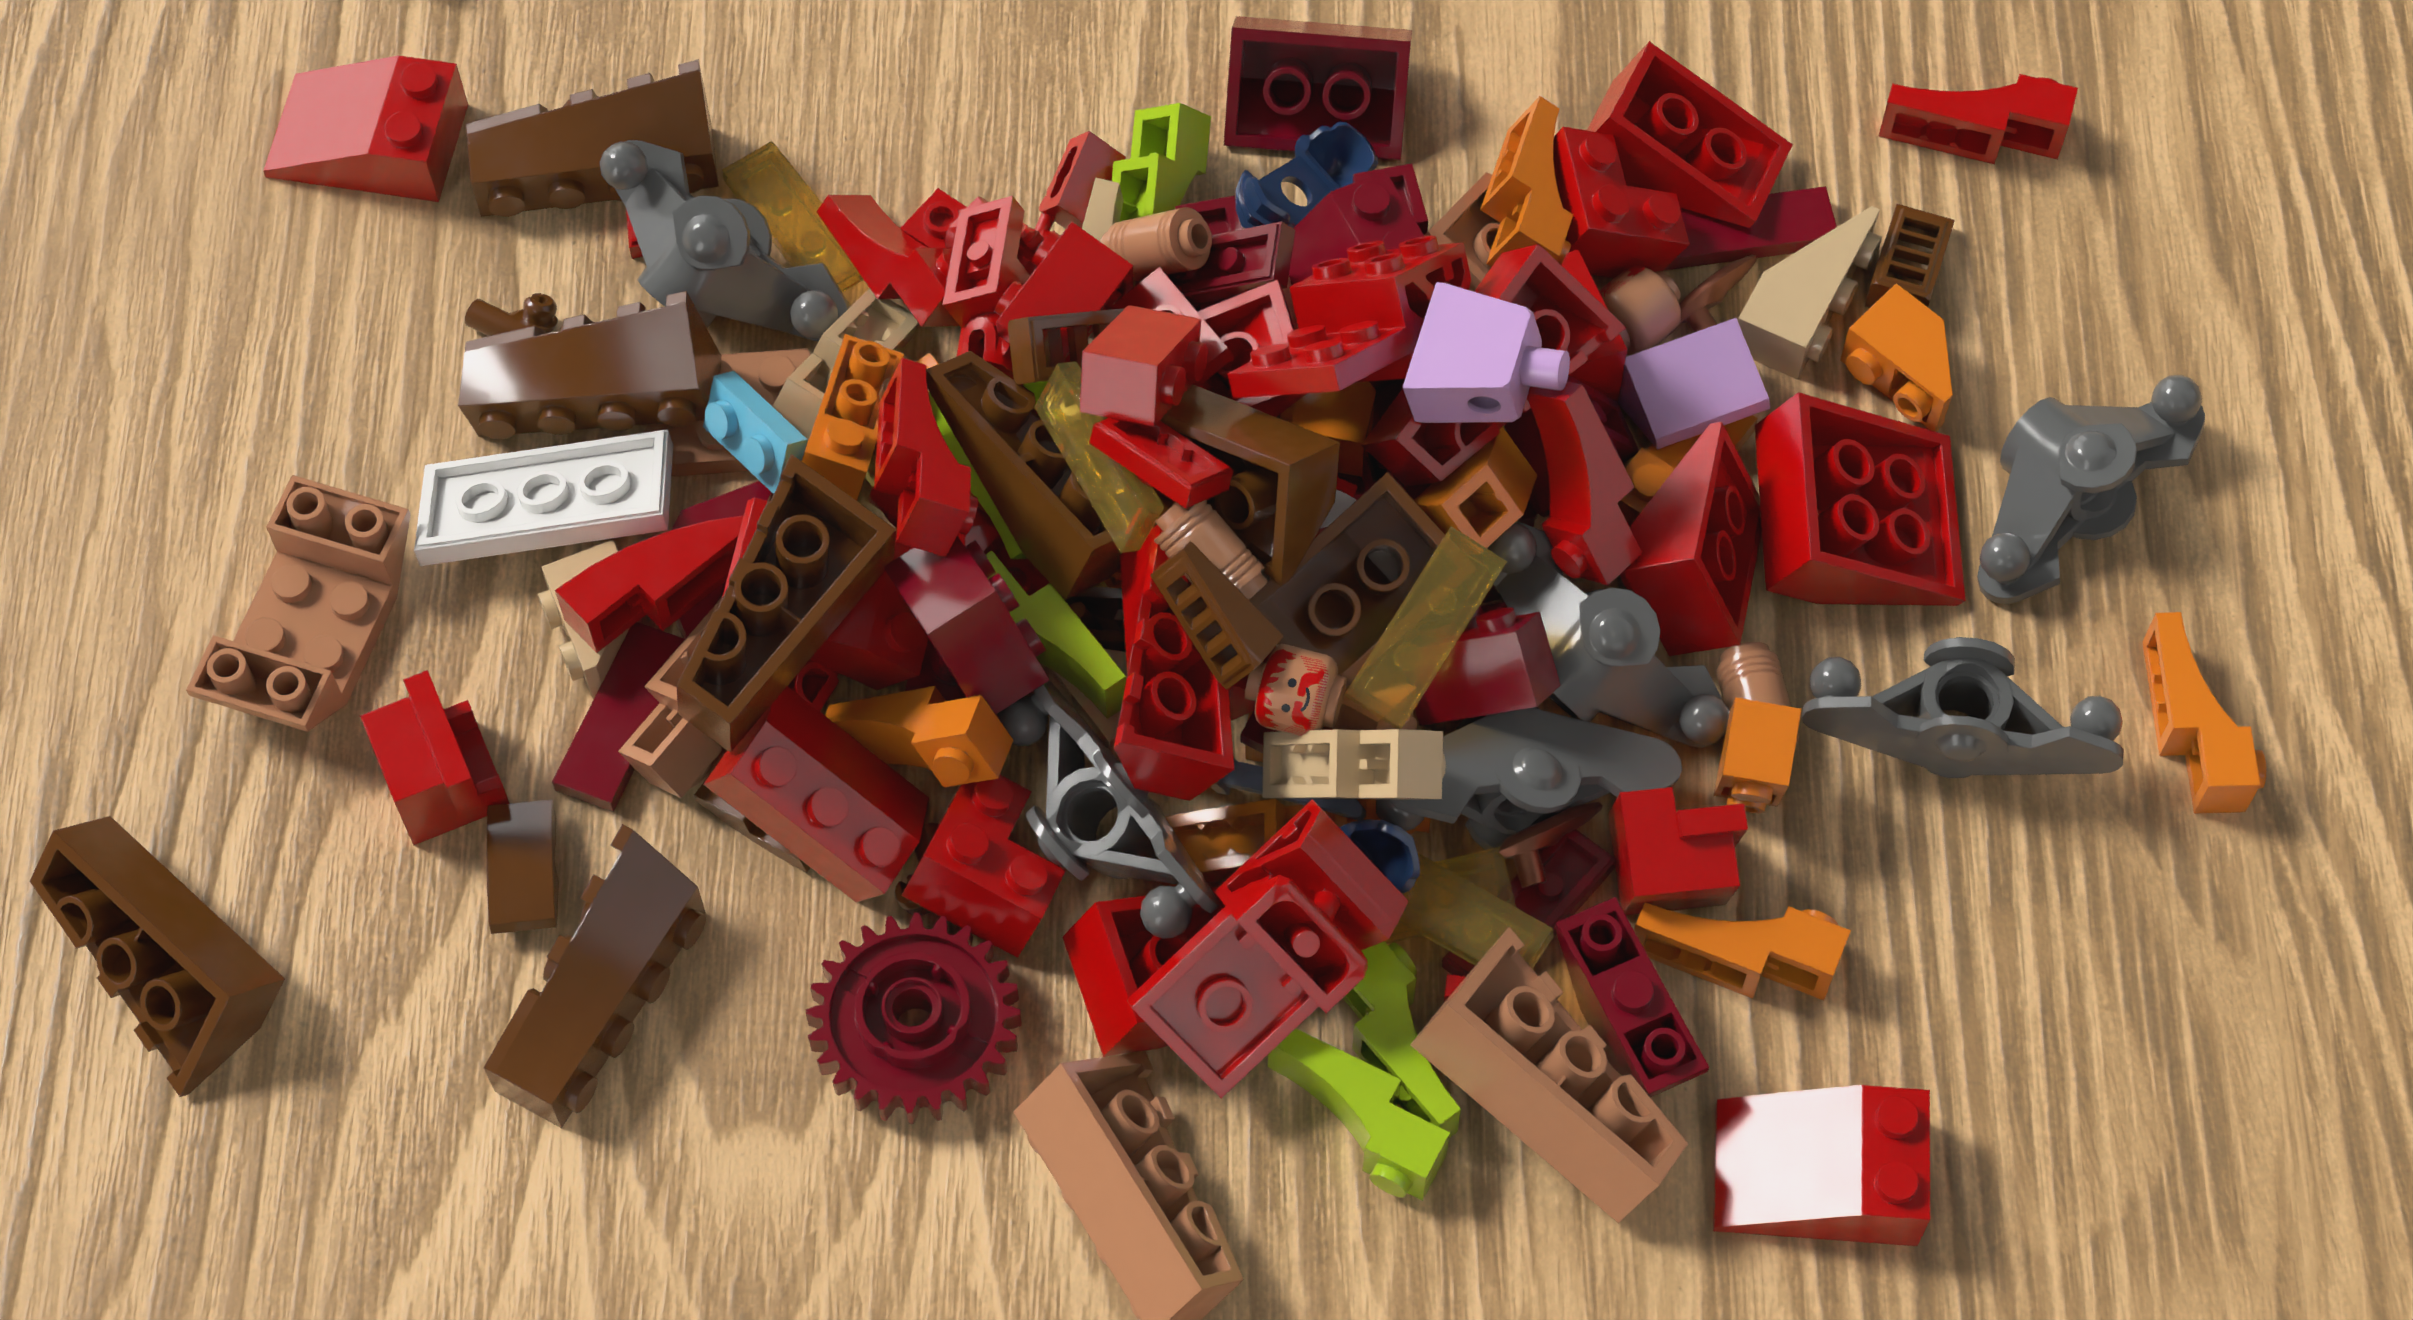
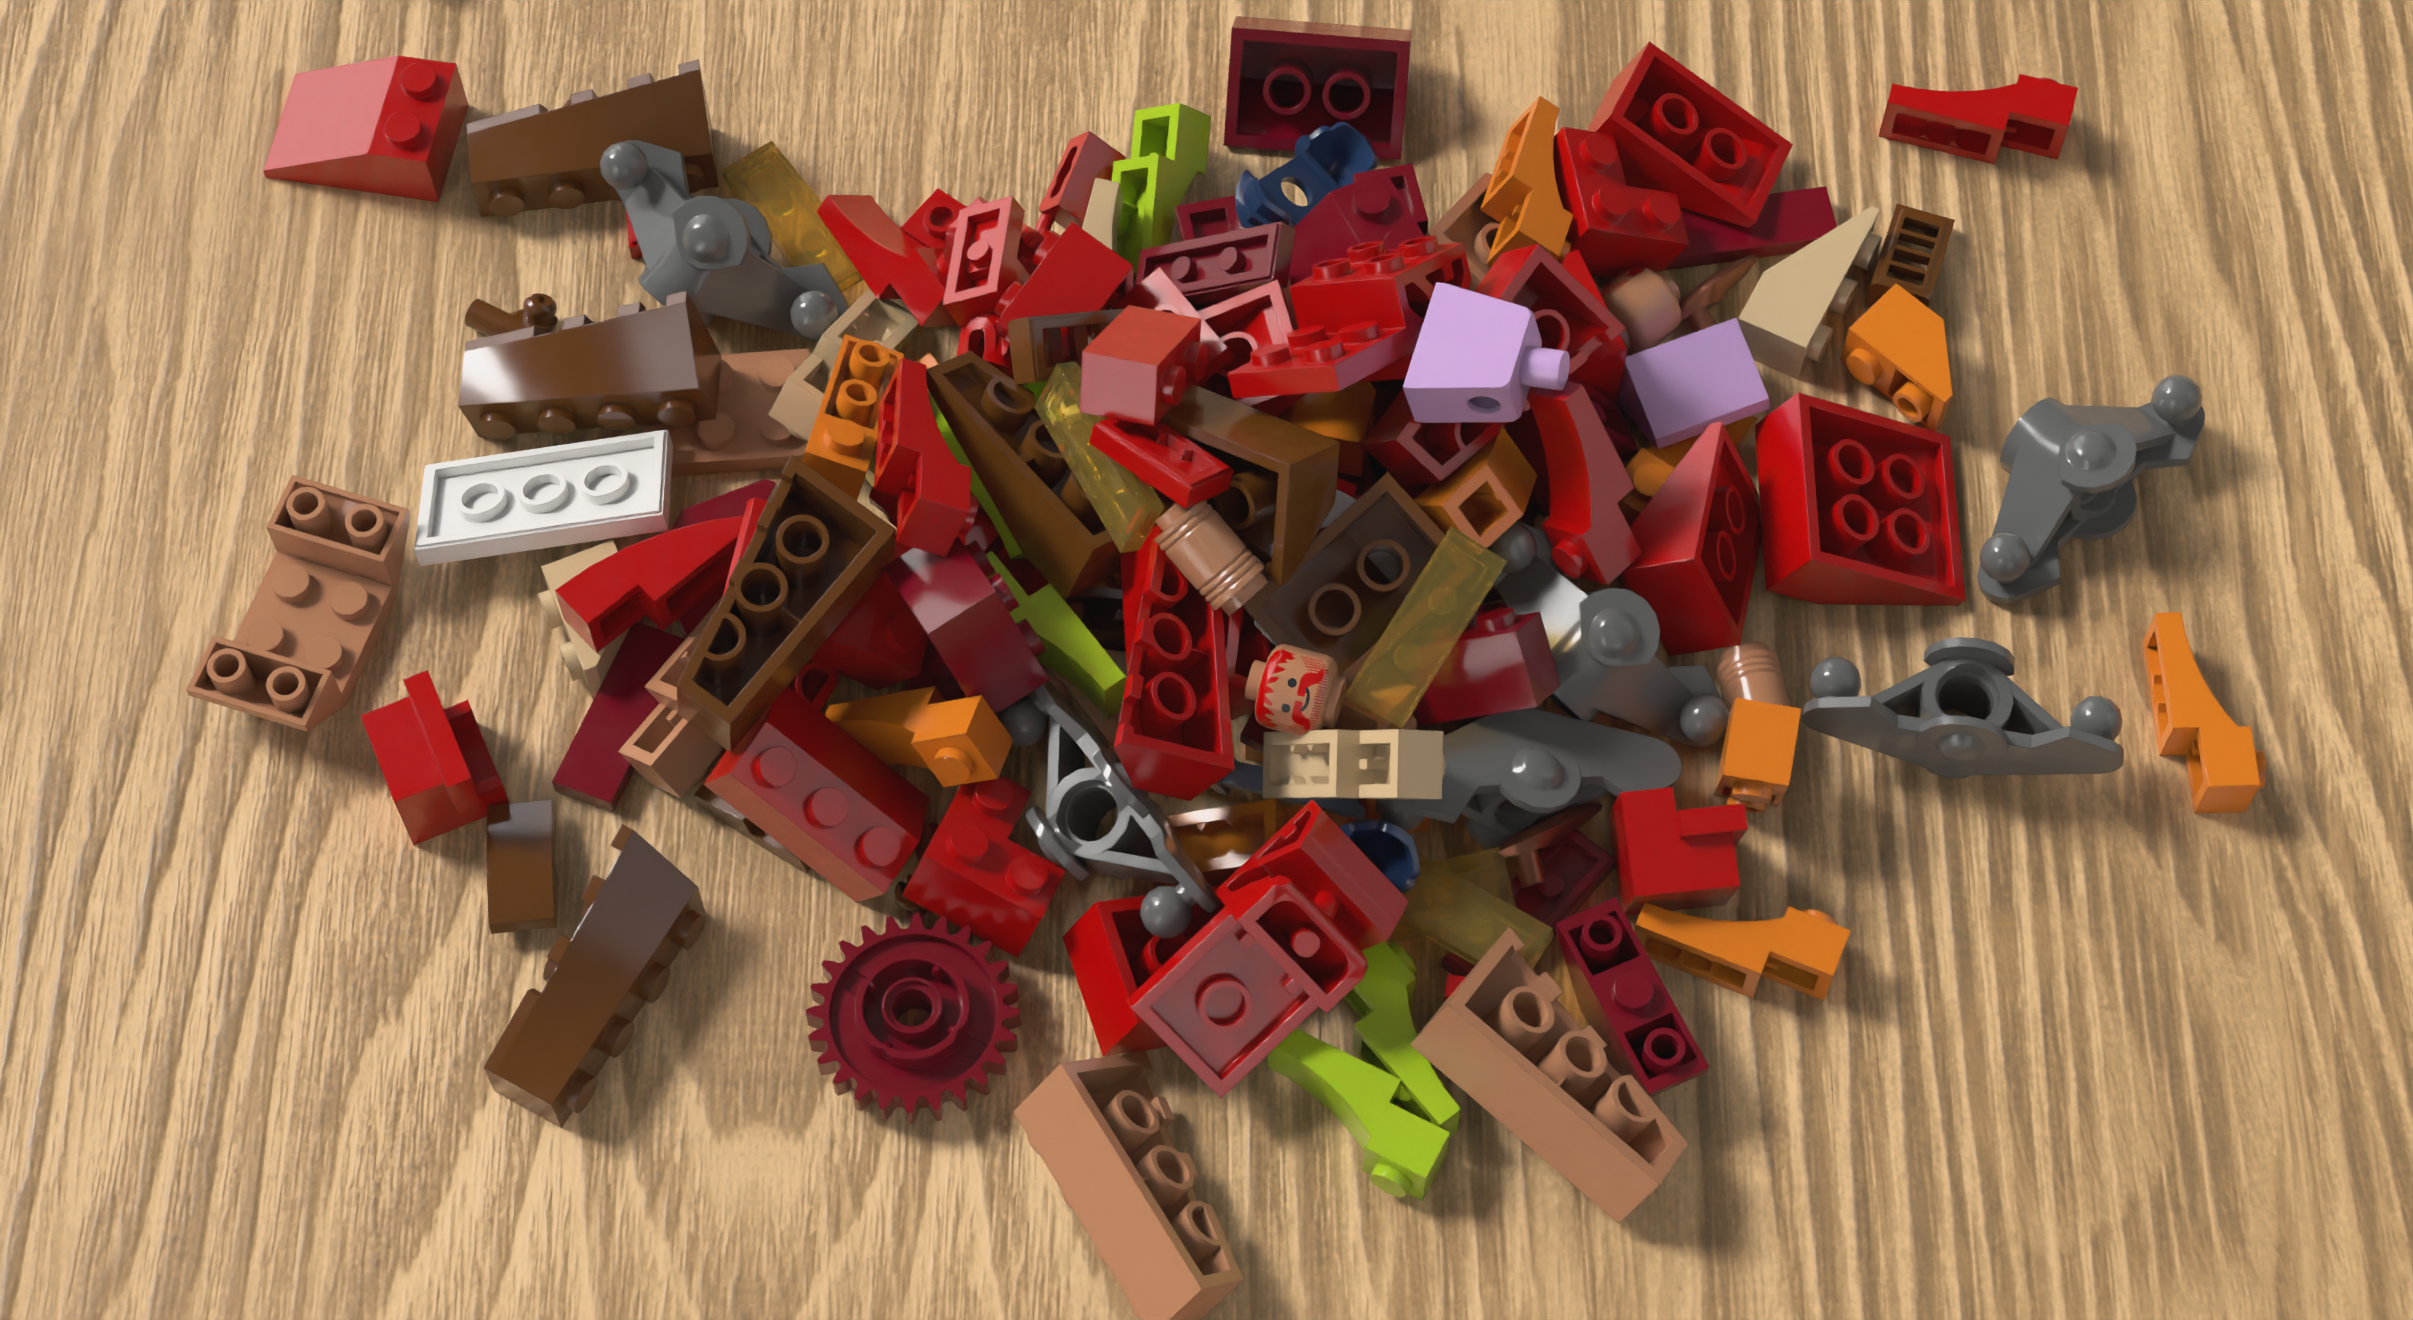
(156, 947): reddish brown wedge -> none
(751, 429): medium azure plate -> none
(1168, 240): nougat head -> none
(1215, 615): reddish brown slope -> none
(1824, 1164): slope -> none

